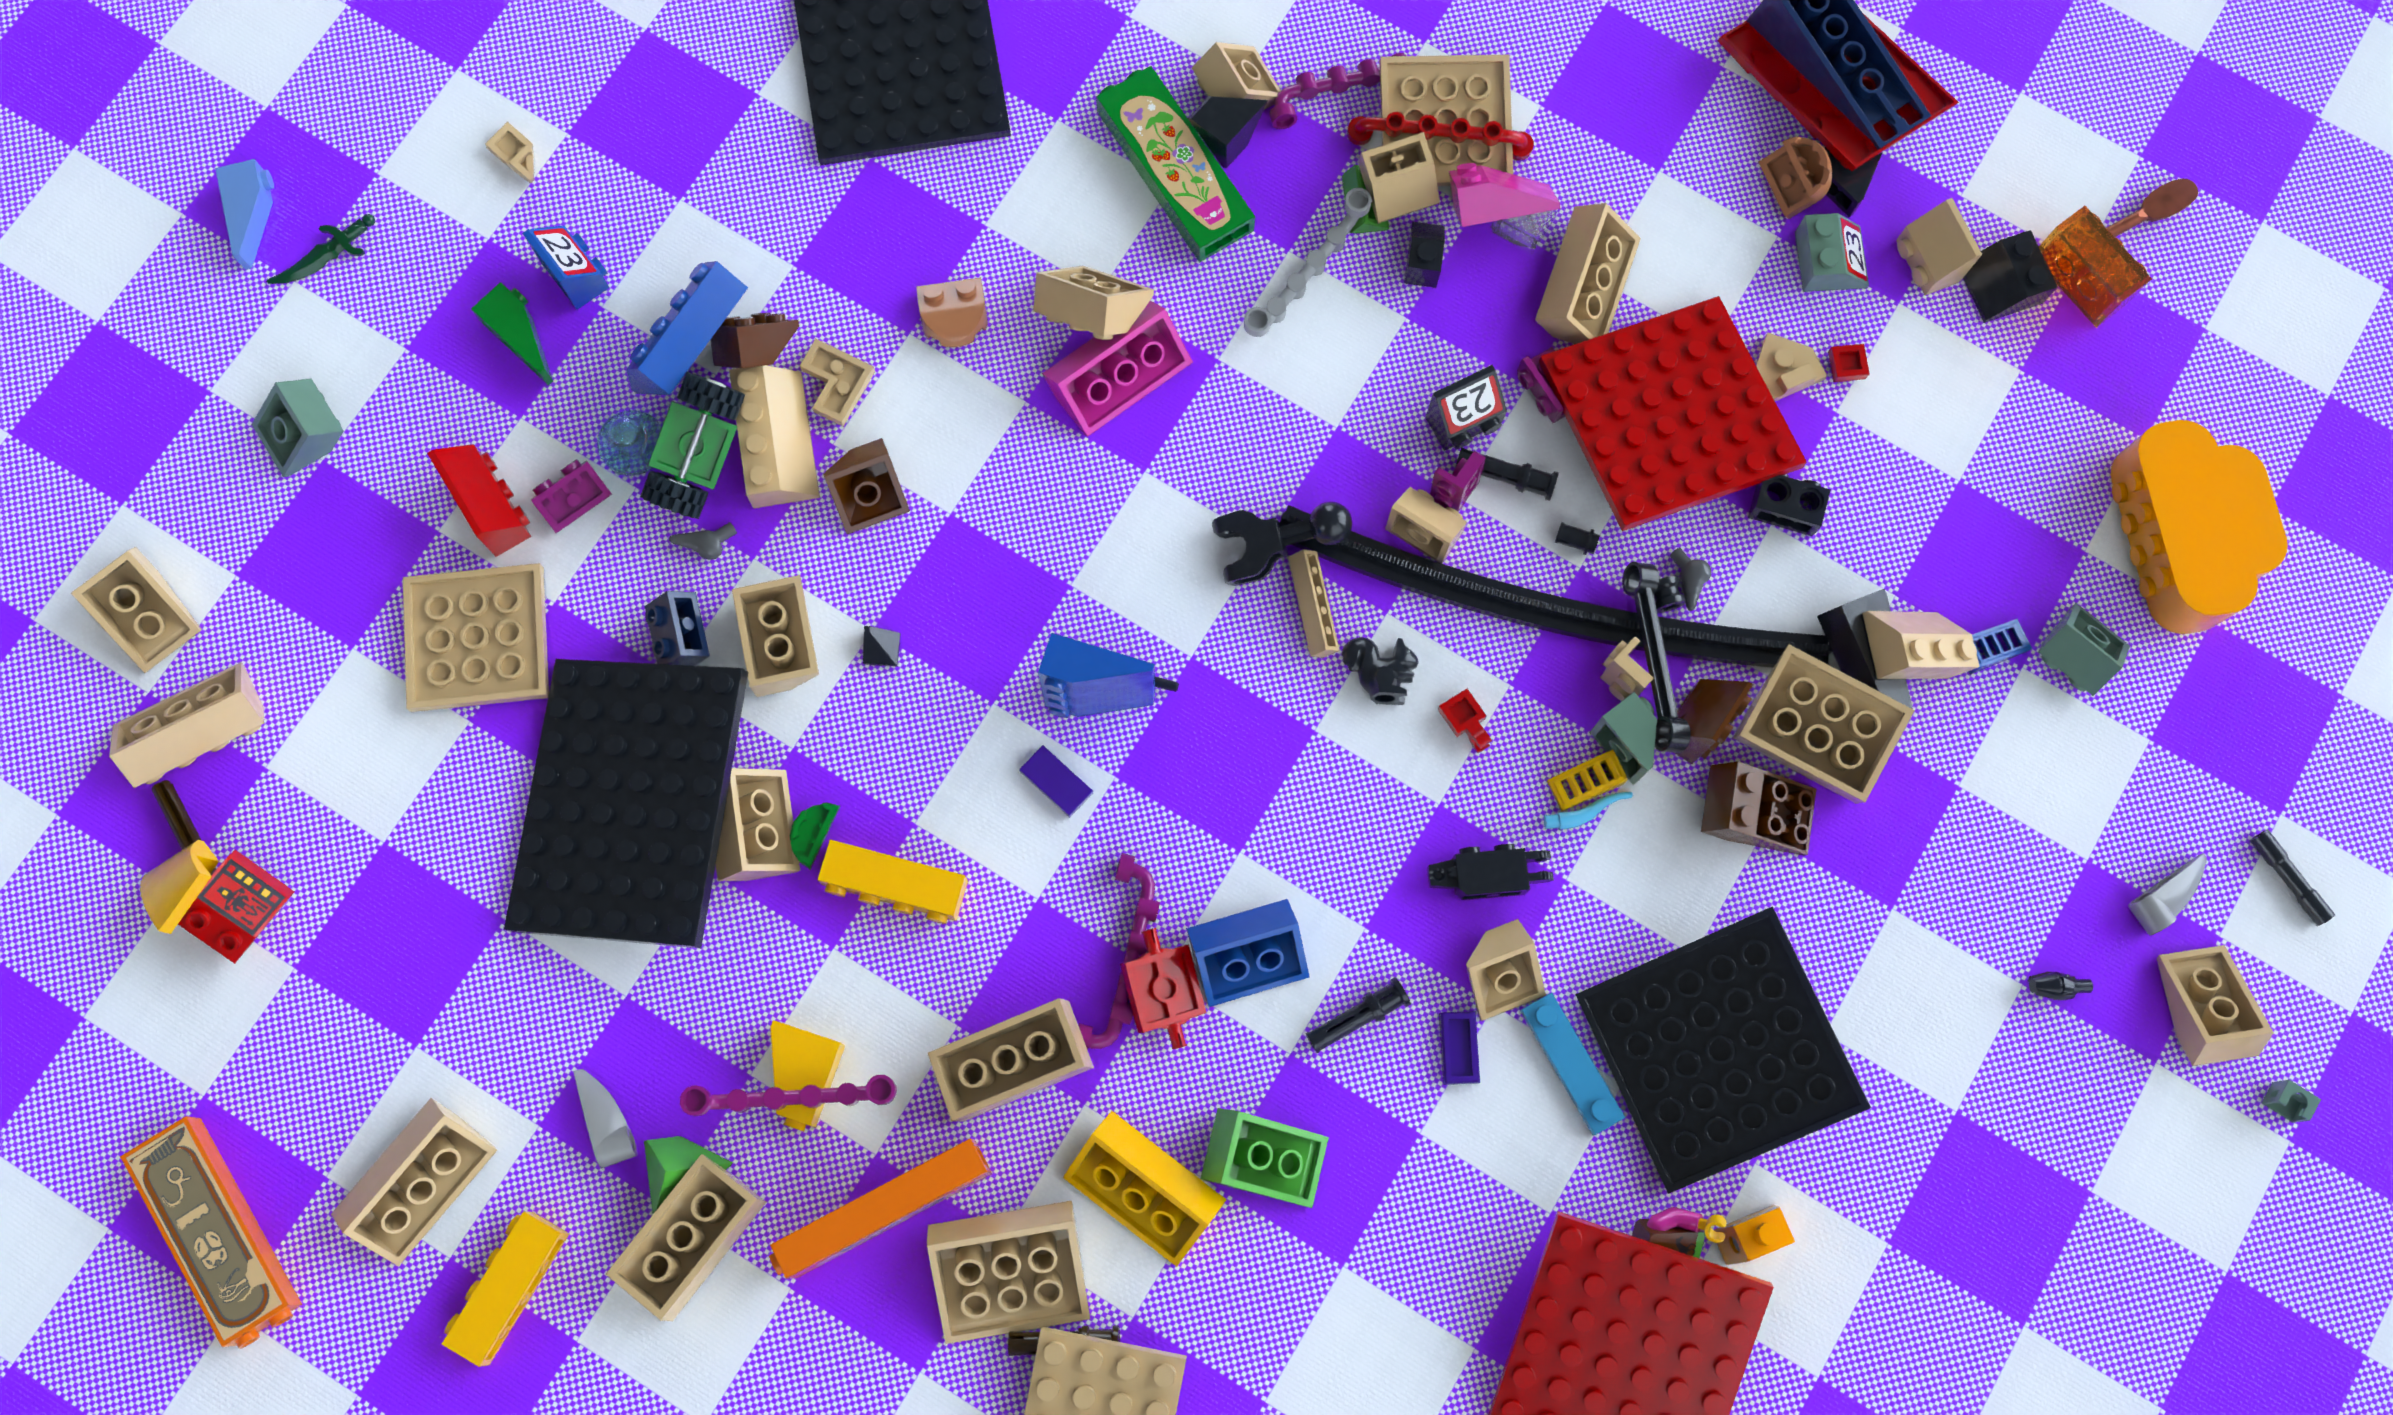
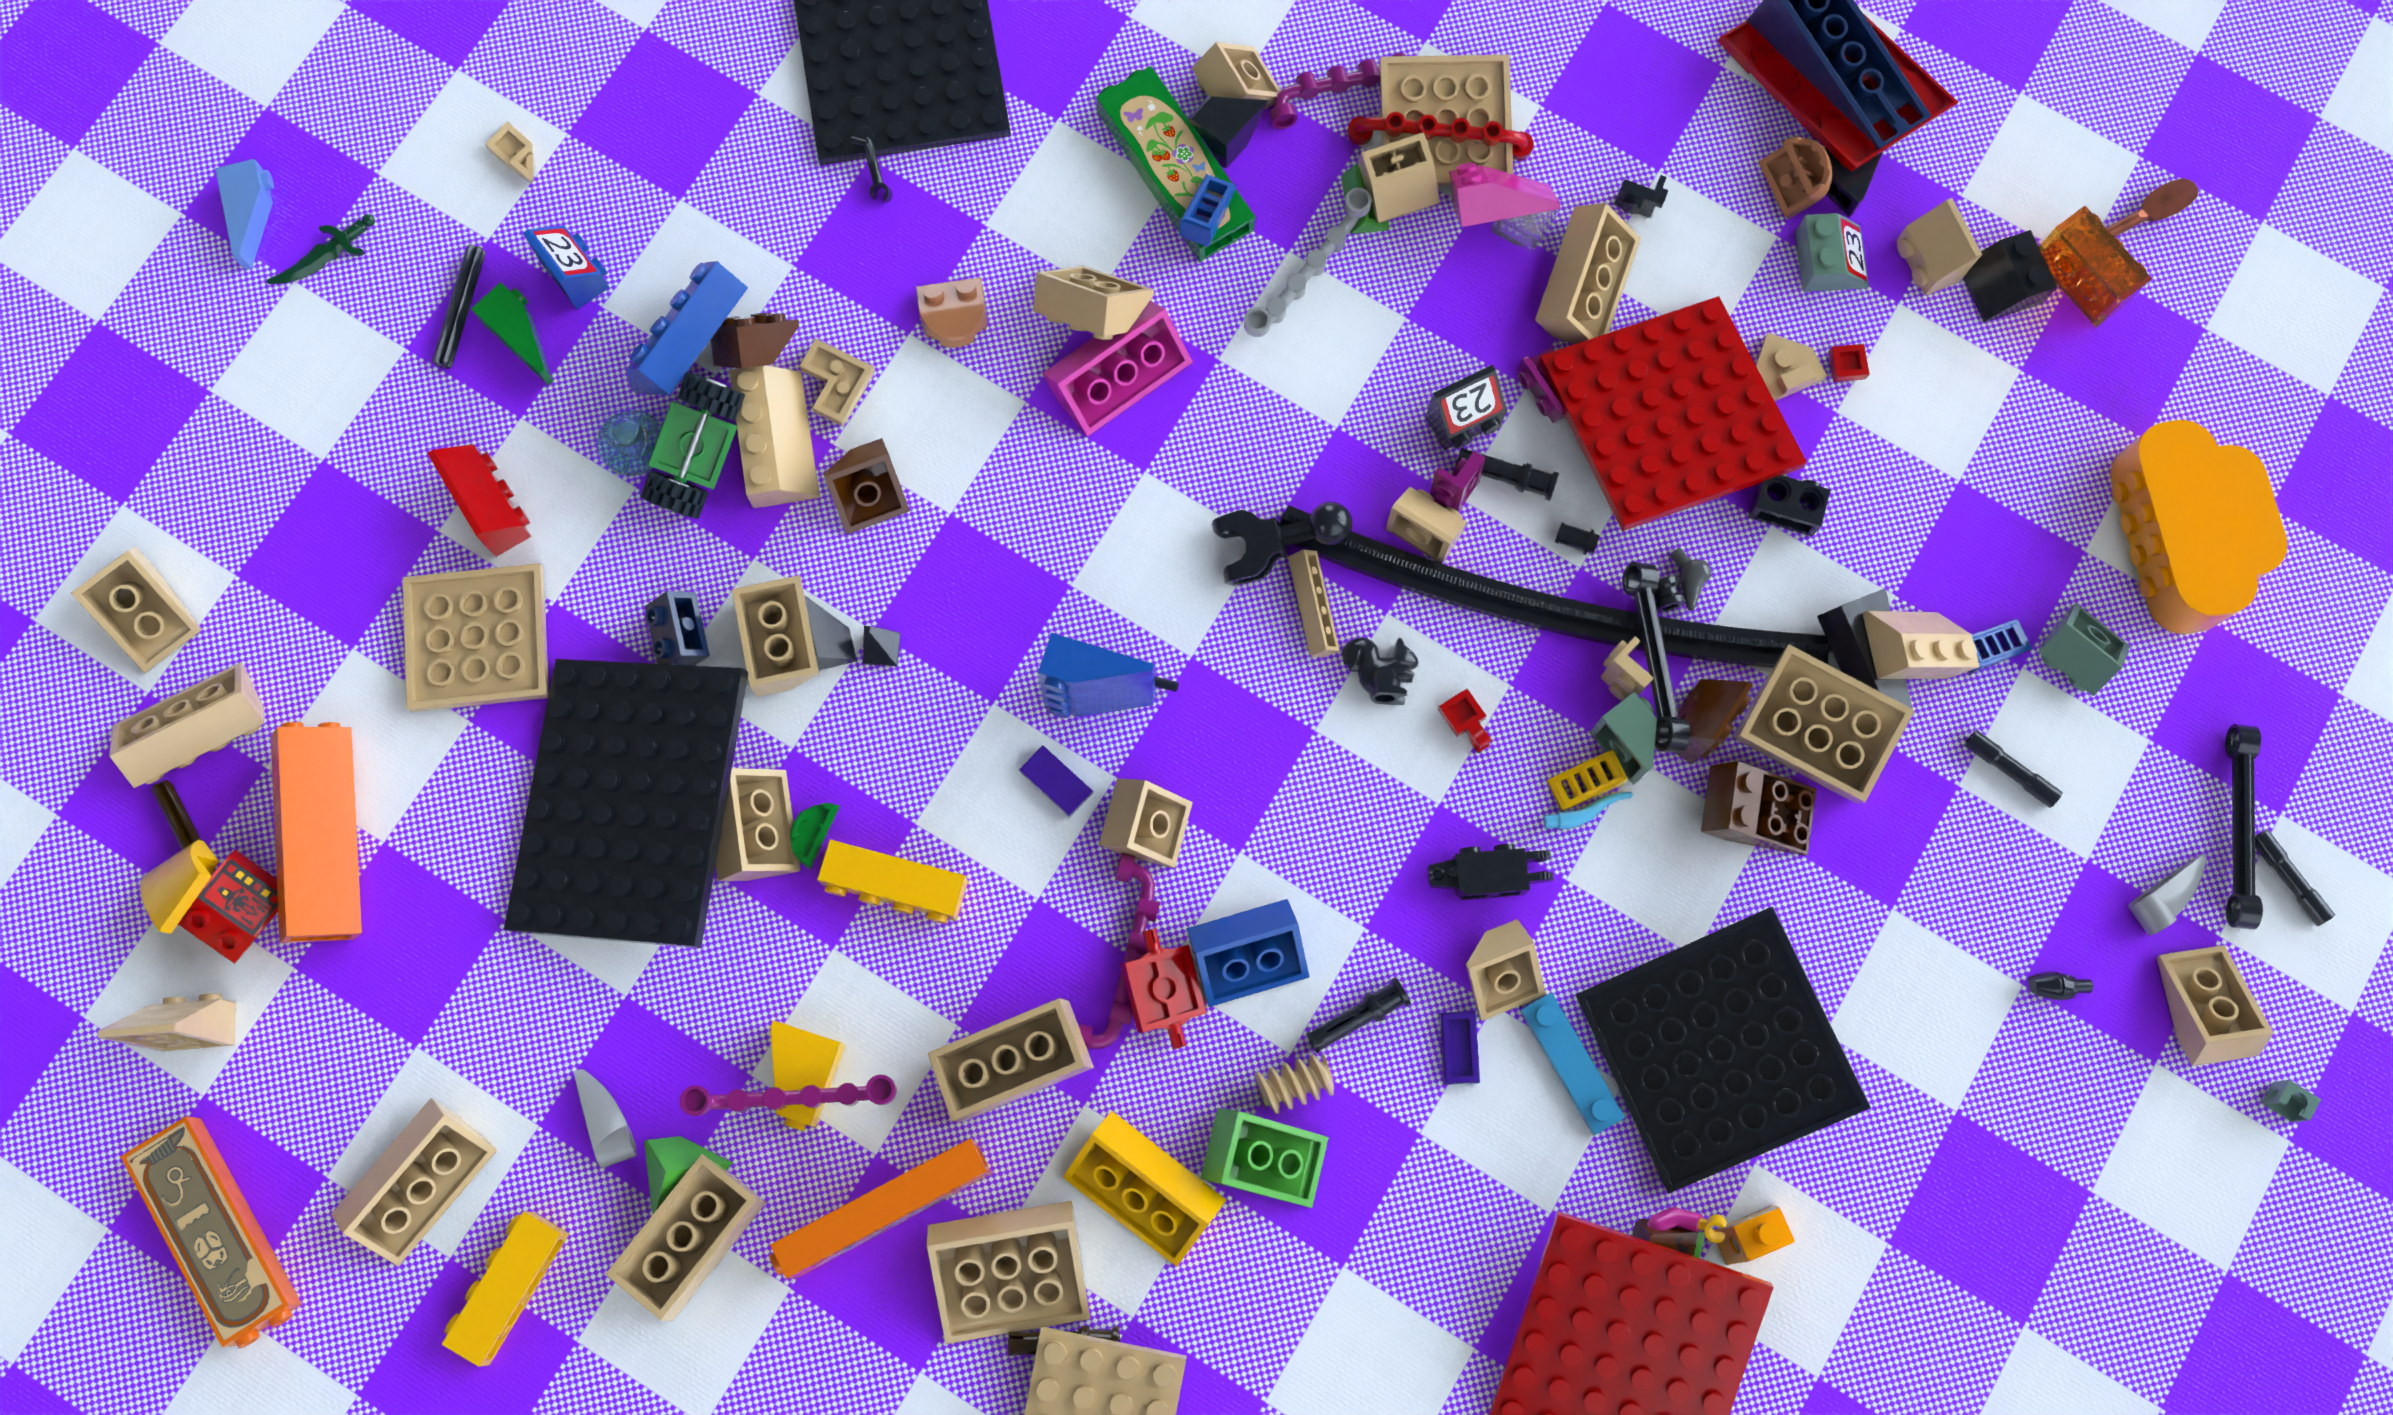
(177, 1025): none -> tan slope
(296, 425): slope -> none
(315, 833): none -> orange brick
(458, 307): none -> black axle
(570, 495): magenta bracket -> none
(705, 542): dark grey animal -> none
(830, 638): none -> slope
(873, 167): none -> black piece
(1145, 822): none -> tan slope
(1201, 229): none -> blue slope
(1295, 1083): none -> tan piece
(1425, 254): black slope -> none
(1641, 199): none -> black bracket
(2030, 781): none -> black piece
(2243, 906): none -> black piece

